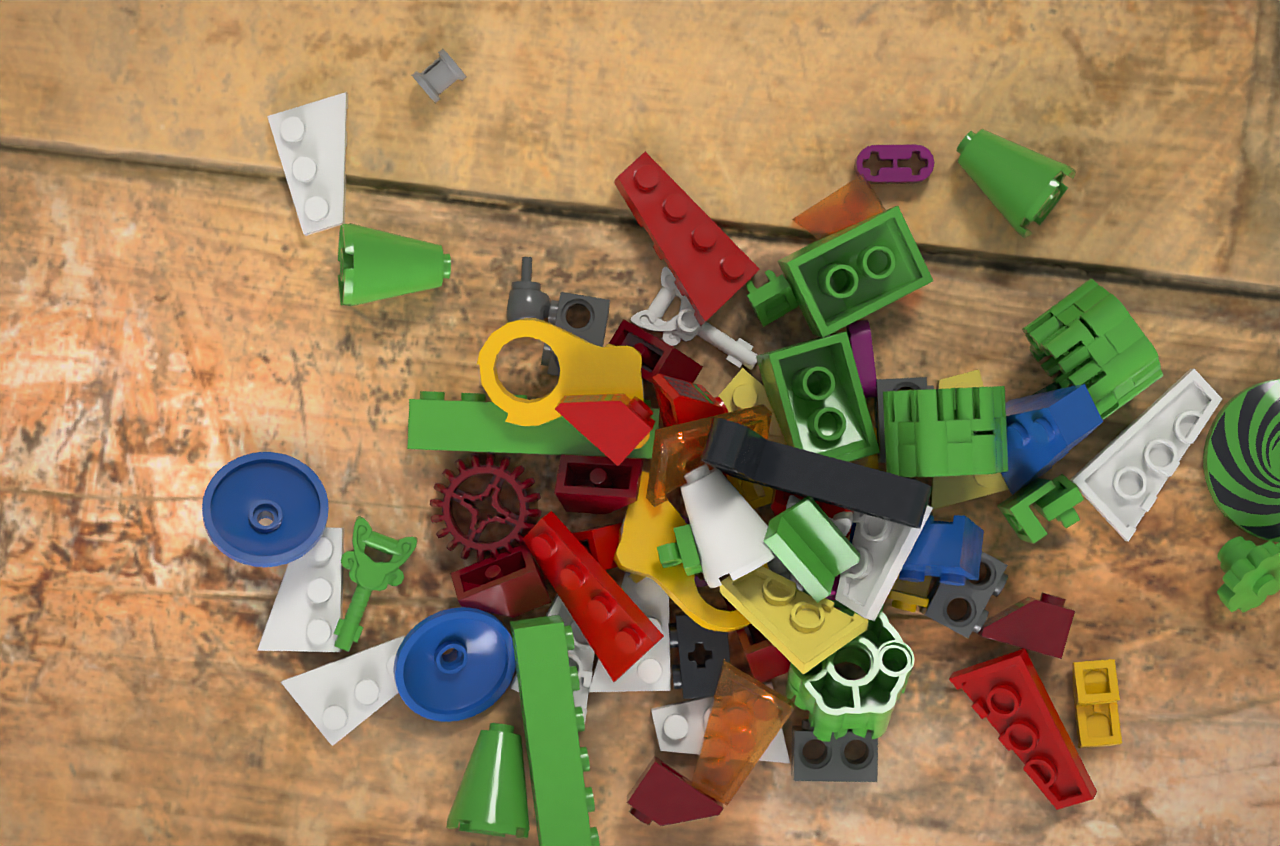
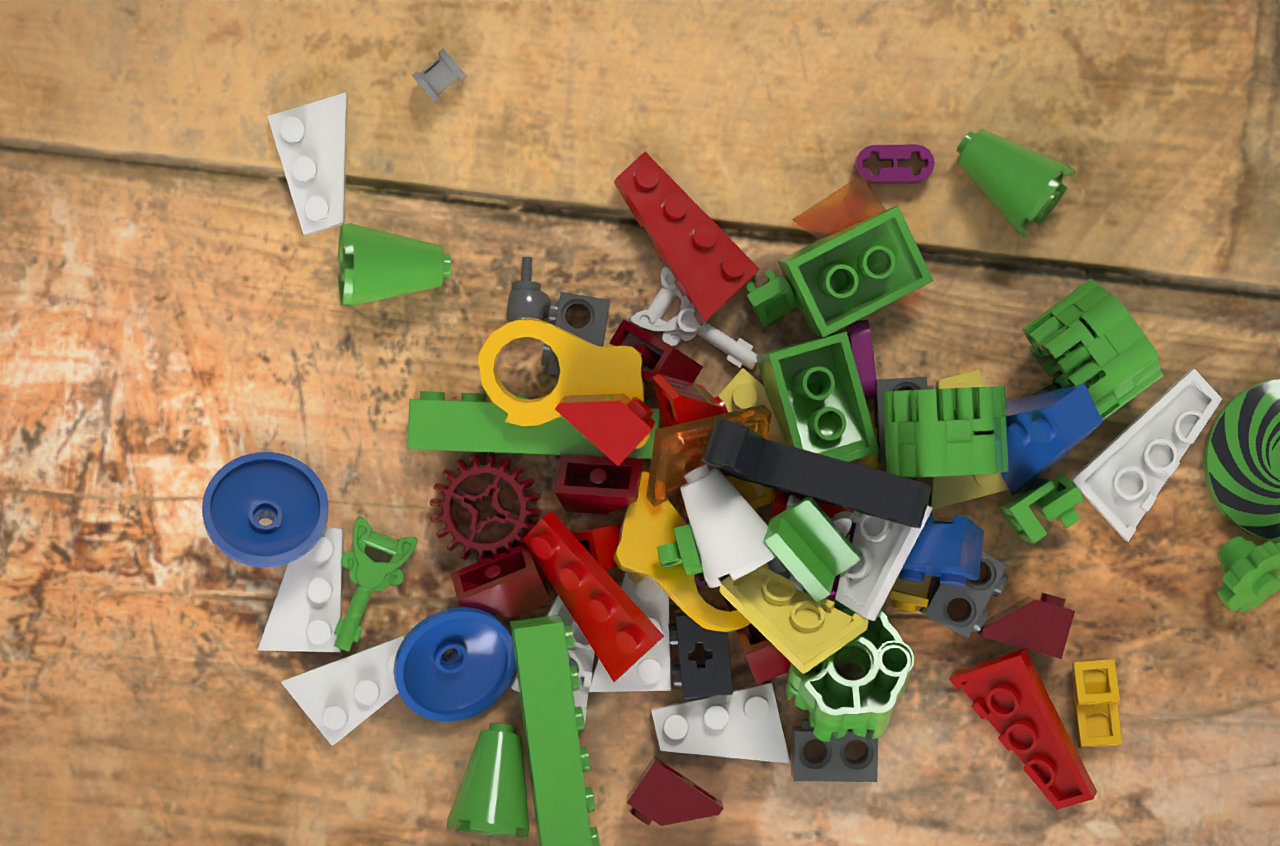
(737, 732): clear orange wing -> none

